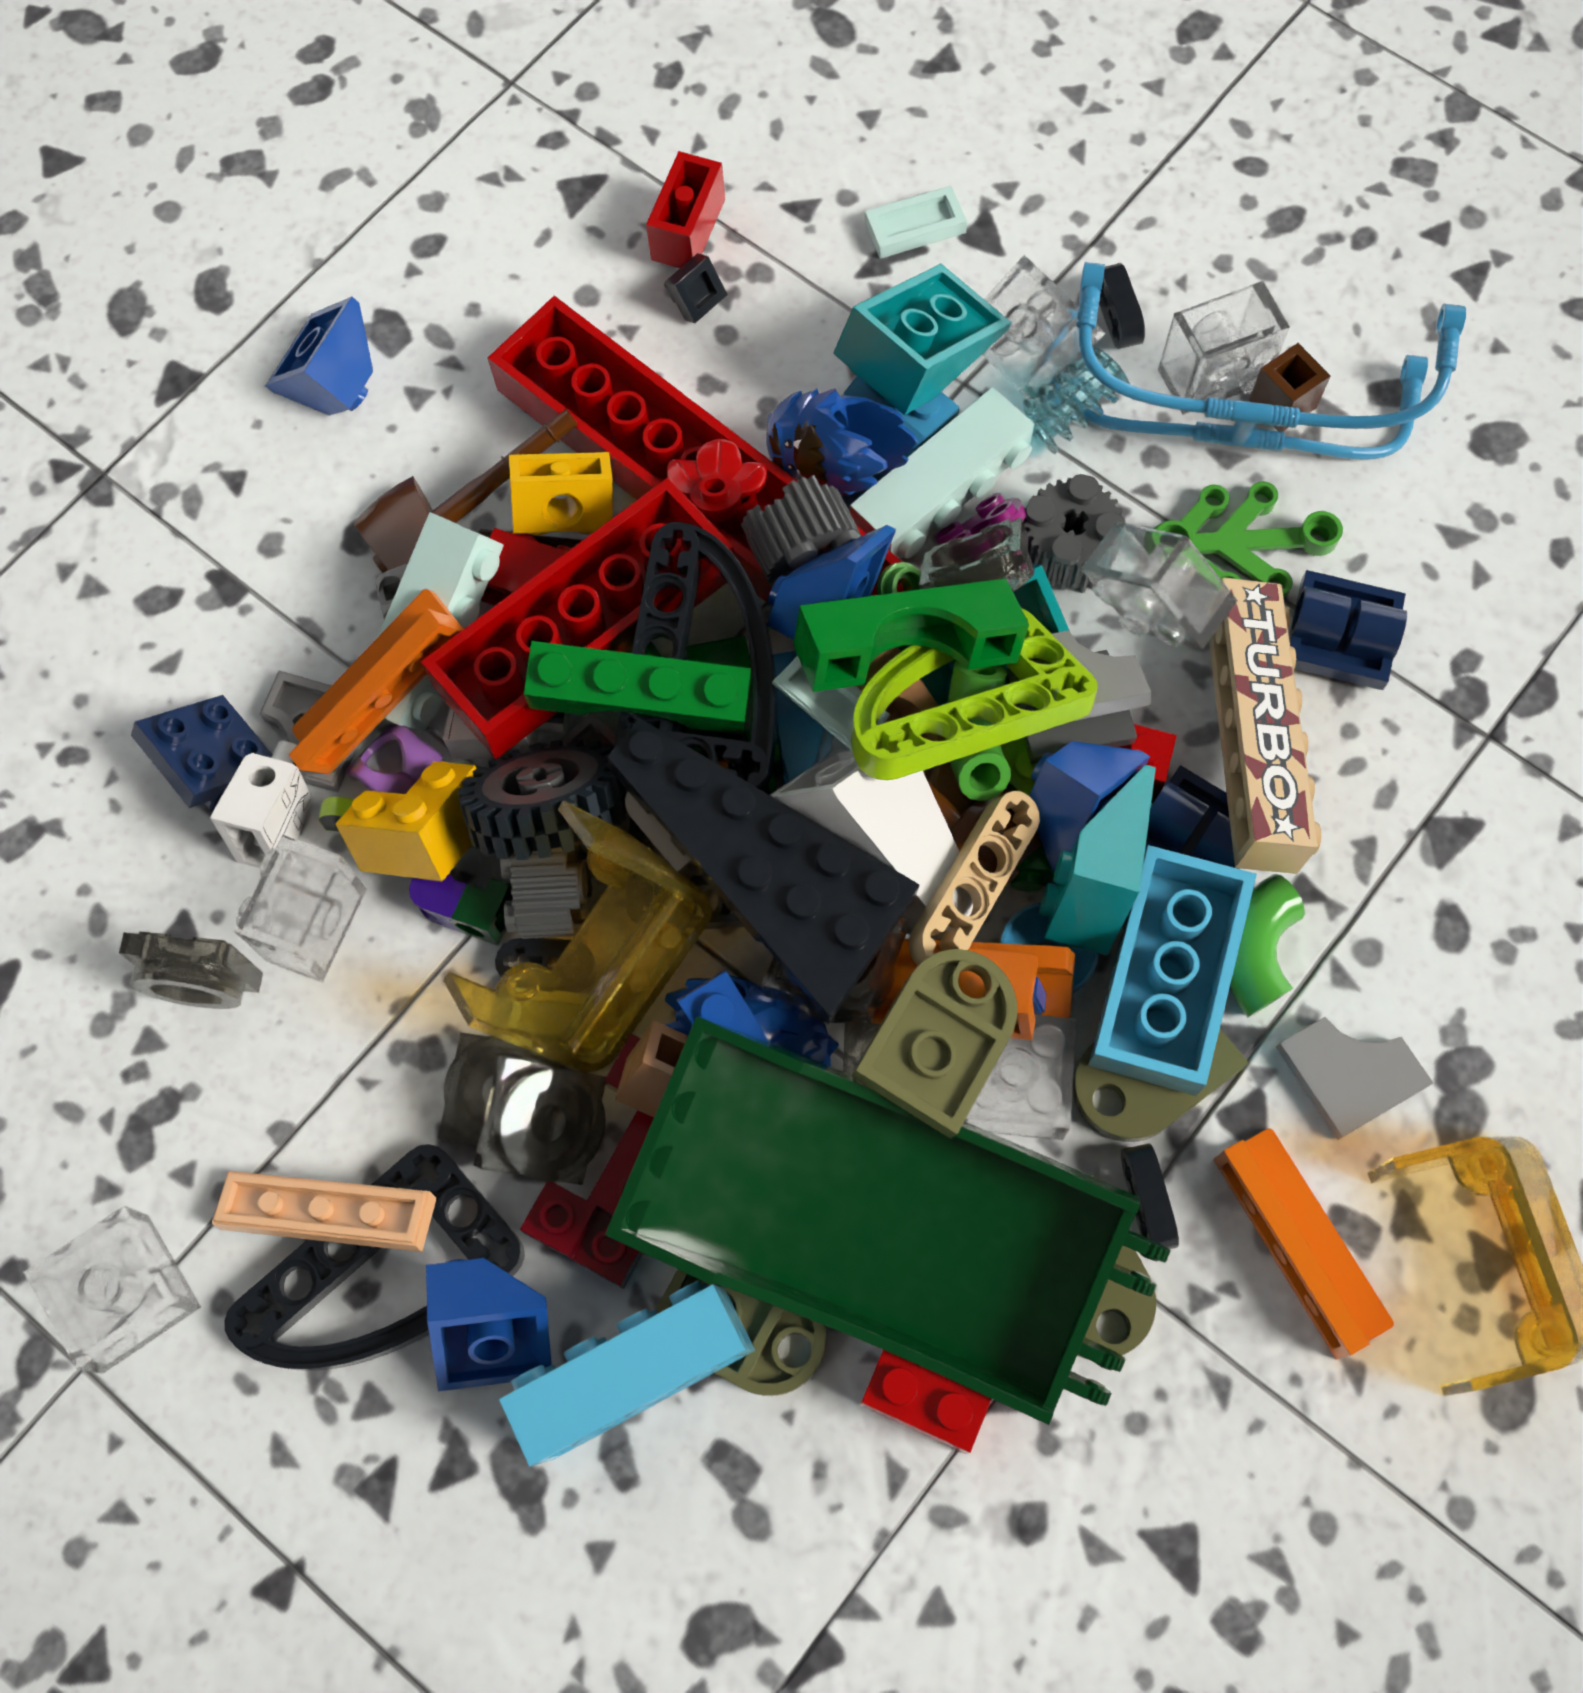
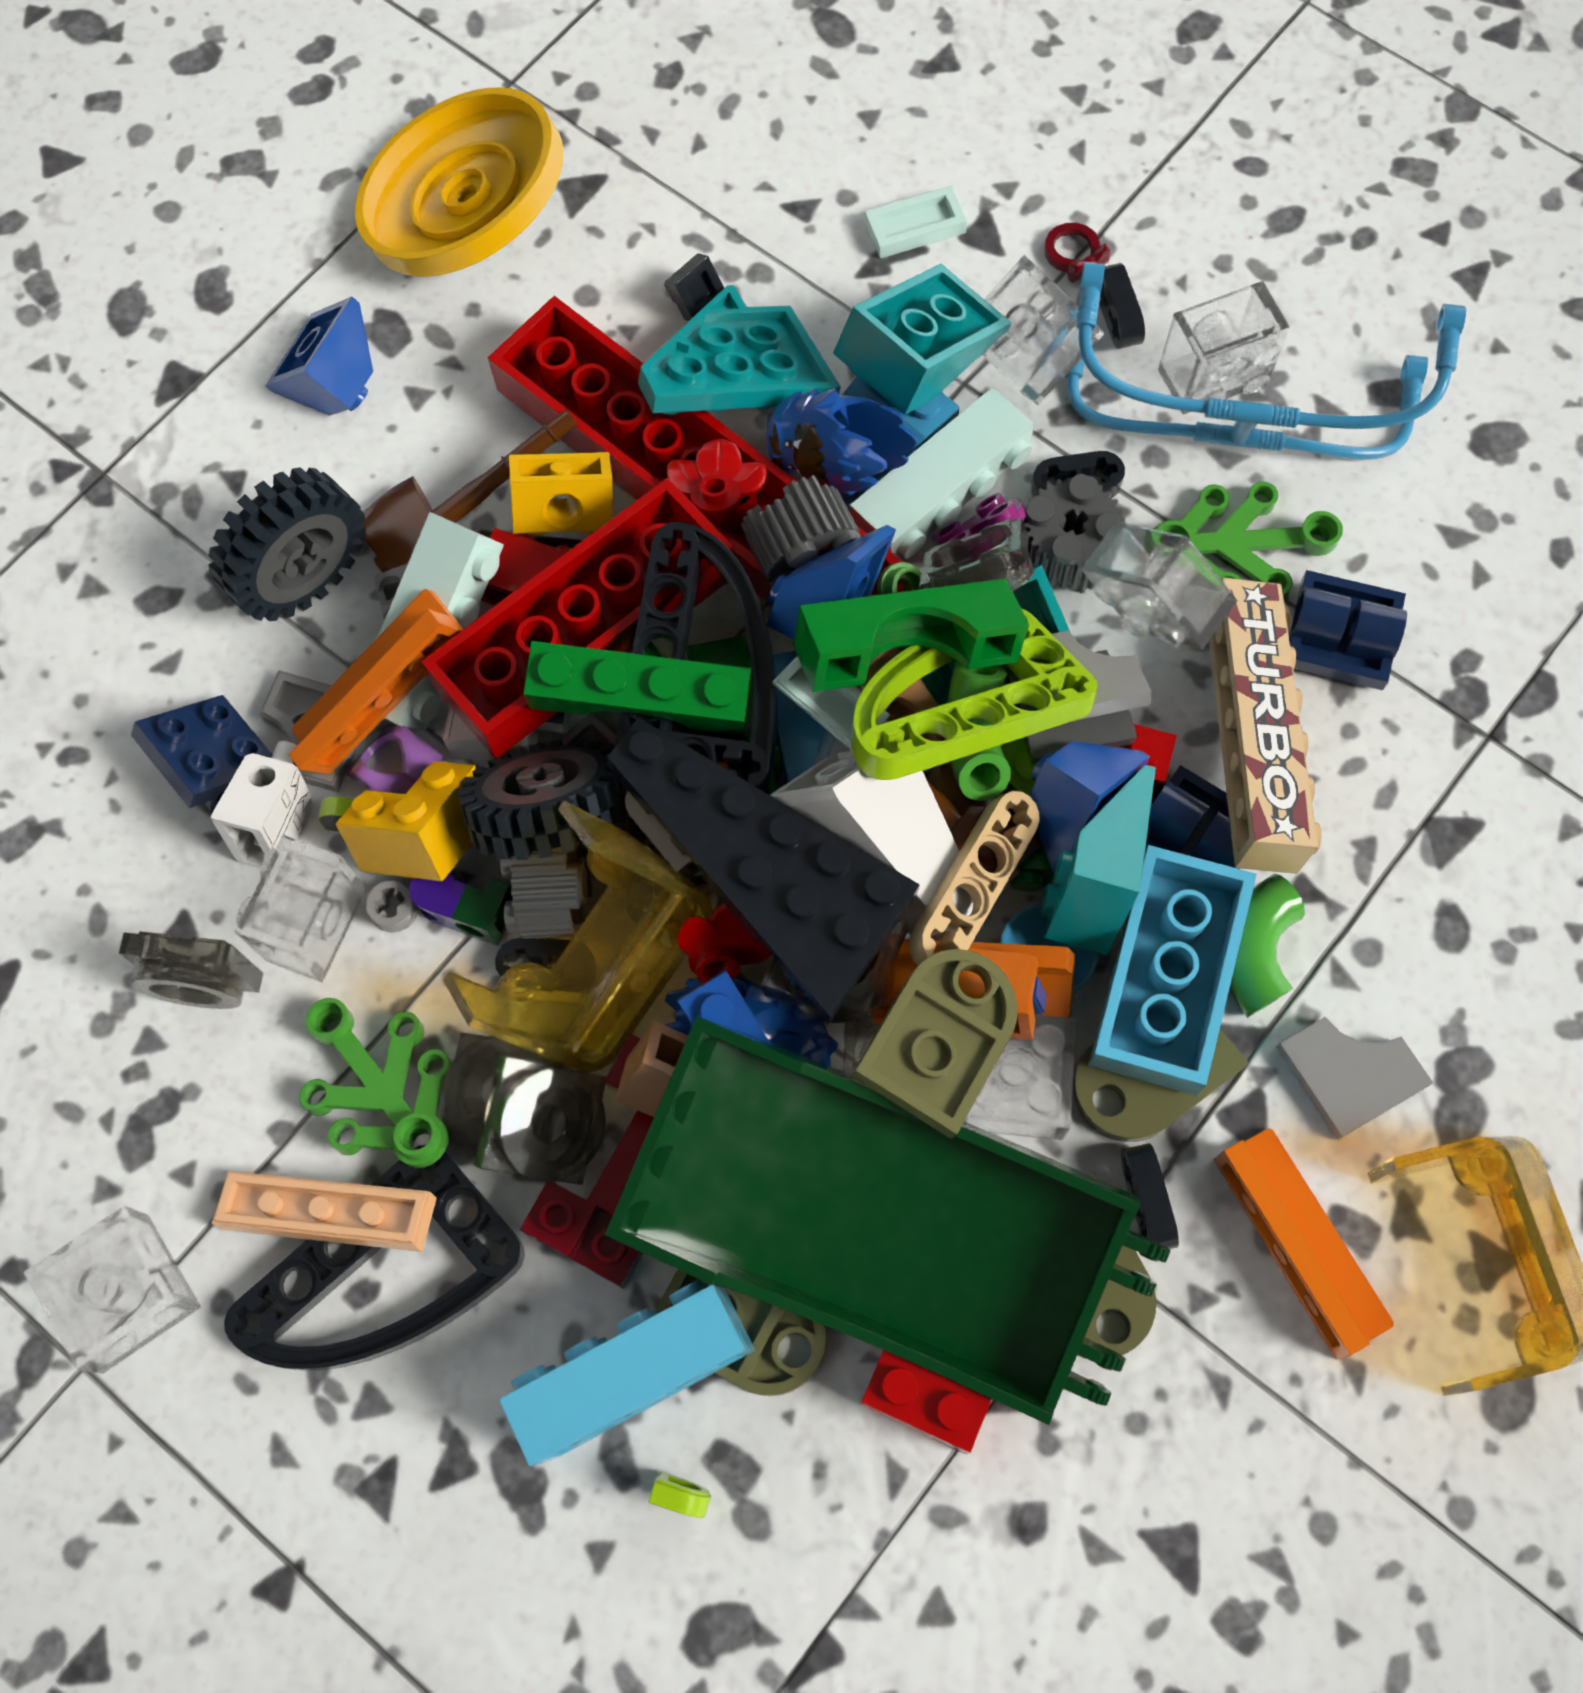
(286, 544): none -> black wheel
(377, 900): none -> light grey bush
(381, 1089): none -> bright green plant
(459, 182): none -> yellow container
(483, 1324): blue slope -> none
(680, 1495): none -> lime tile
(685, 209): red brick -> none
(719, 944): none -> red plate
(734, 360): none -> teal wing
(1070, 399): clear light blue piece -> none
(1073, 268): none -> dark red piece
(1083, 463): none -> black beam
(1291, 381): reddish brown brick -> none

